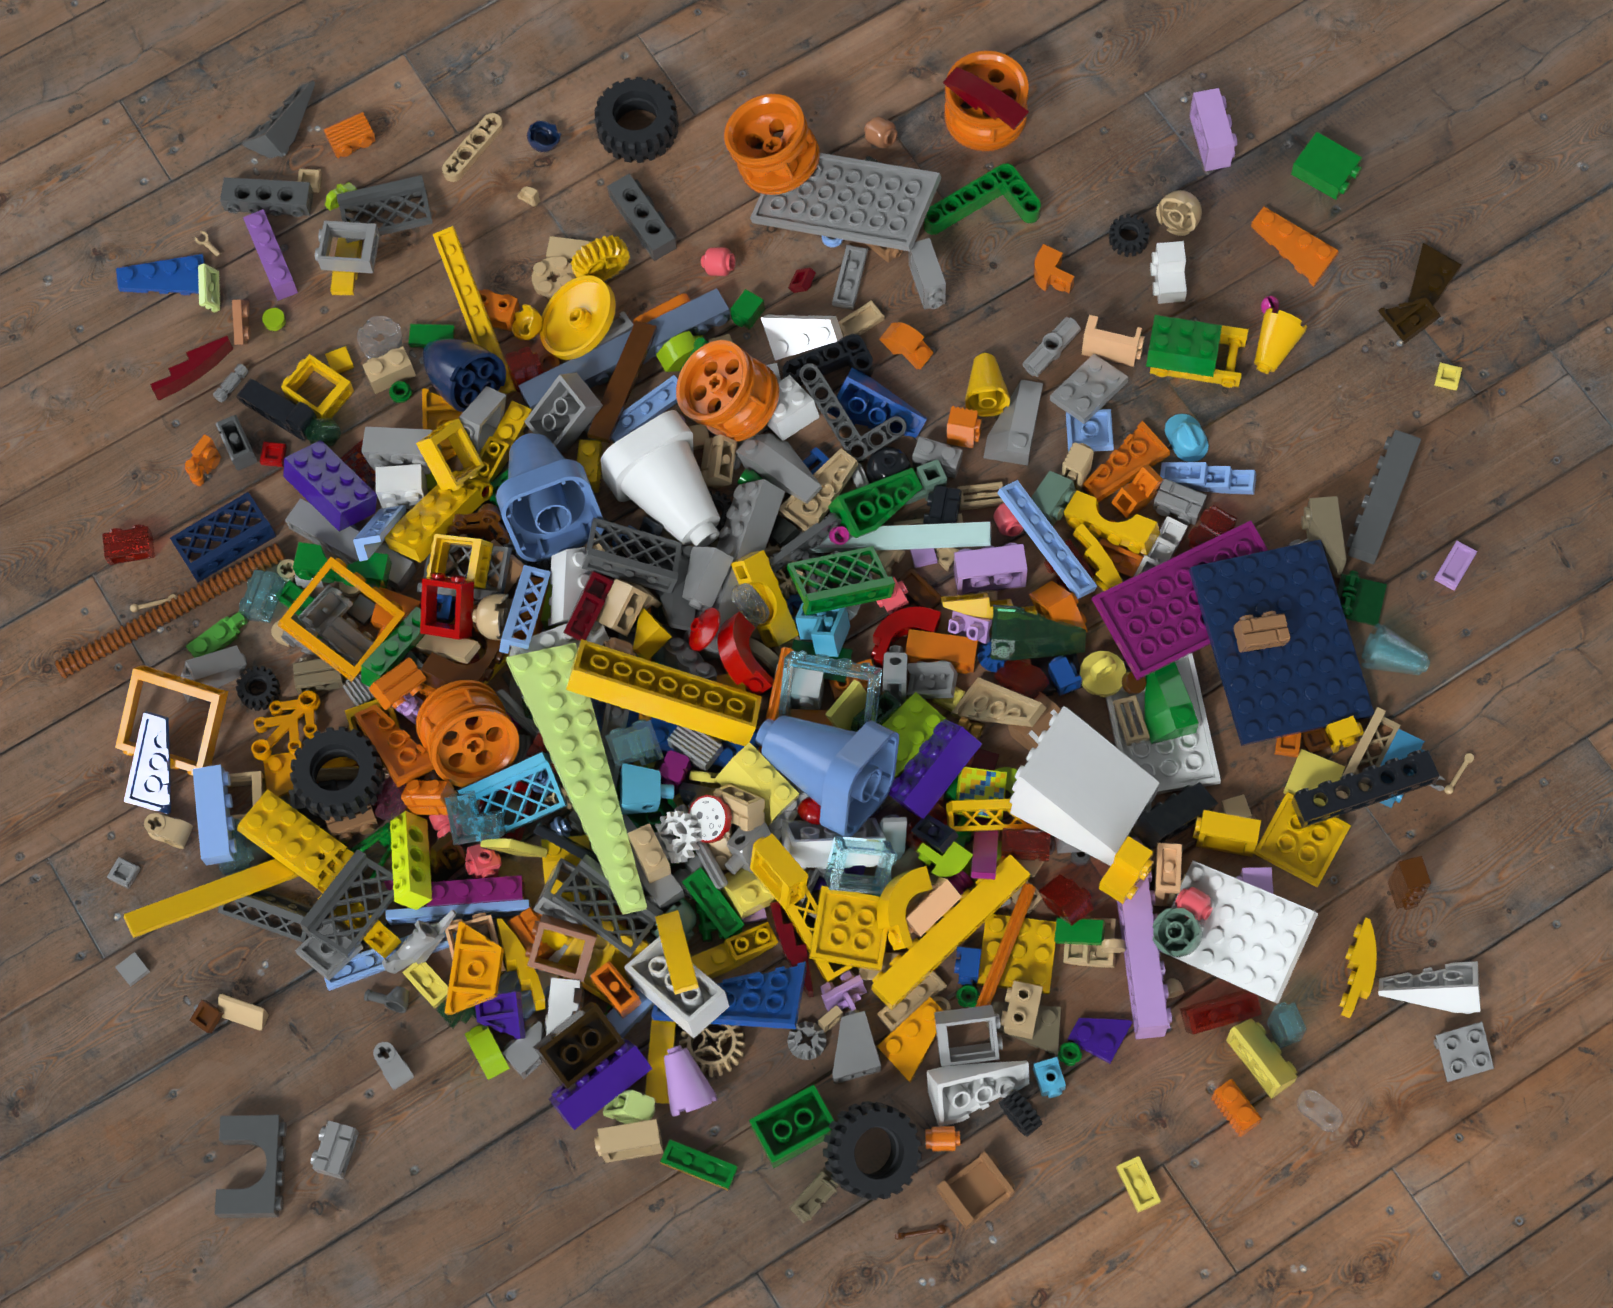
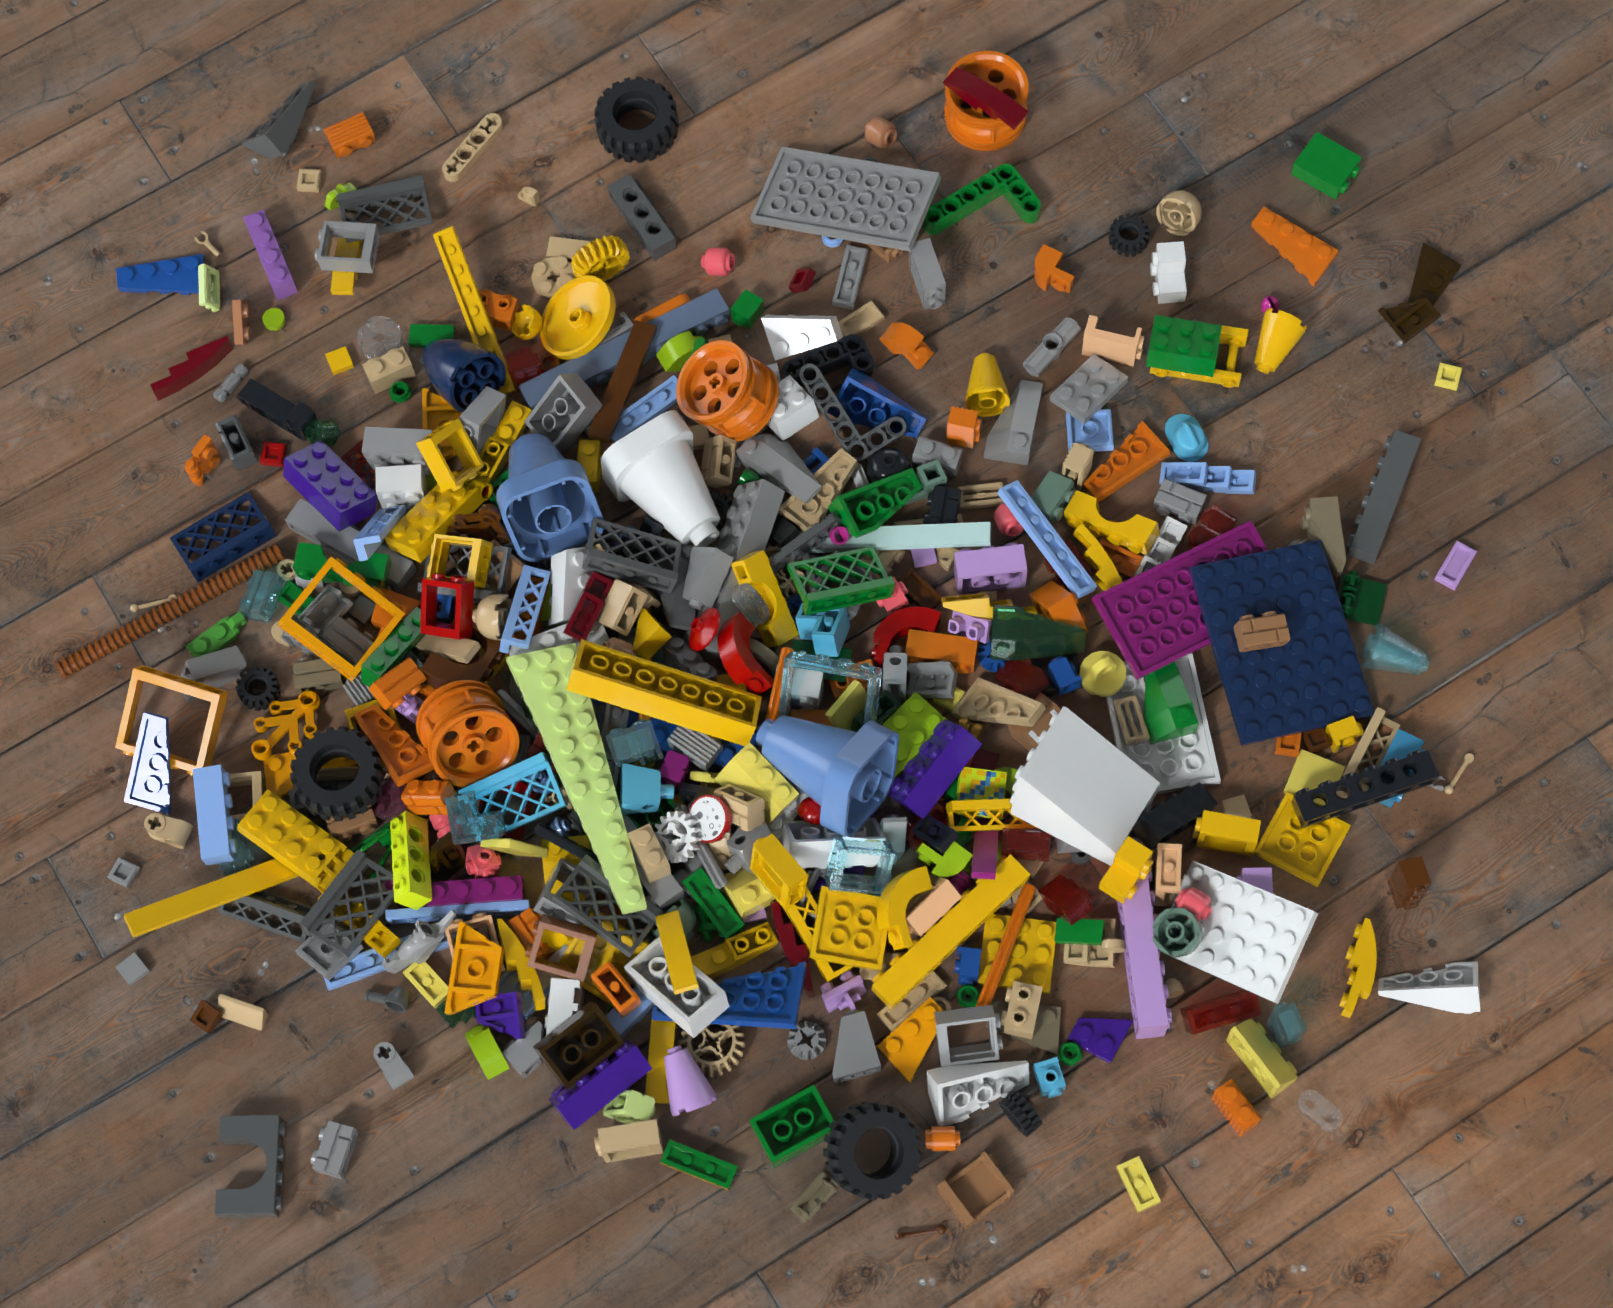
(128, 544): clear red brick -> none
(257, 190): dark grey brick -> none
(333, 401): yellow window -> none
(543, 136): dark blue hair -> none
(782, 161): orange wheel -> none
(830, 1018): tan tile -> none
(1132, 685): reddish brown tile -> none
(1139, 492): orange brick -> none
(1212, 129): lavender brick -> none
(1464, 1051): light grey hinge -> none

